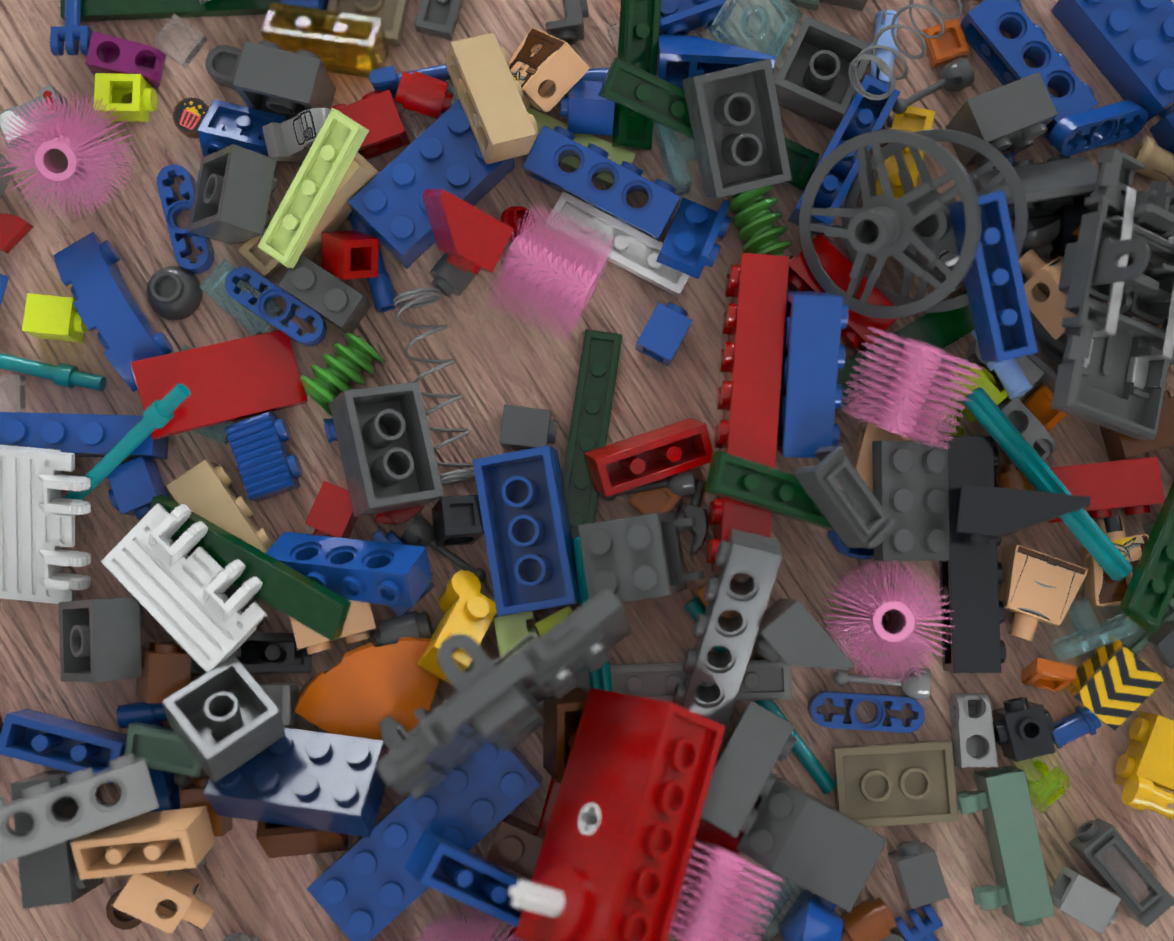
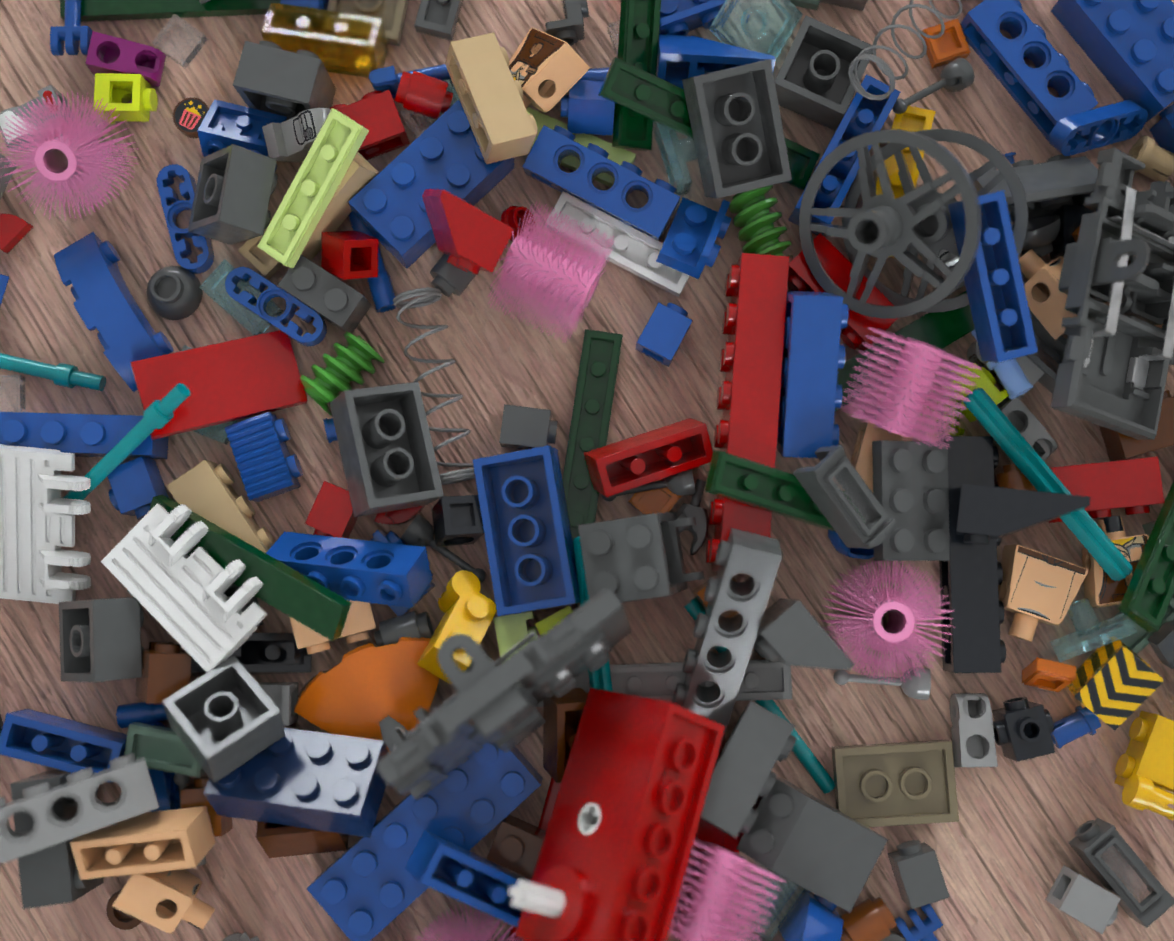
(53, 318): neon yellow brick -> none
(223, 64): dark grey tile -> none
(884, 40): light blue pin -> none
(895, 702): blue beam -> none
(1004, 118): dark grey brick -> none
(1013, 846): sand green brick -> none
(1040, 403): orange tile -> none
(1048, 788): clear neon green tile -> none

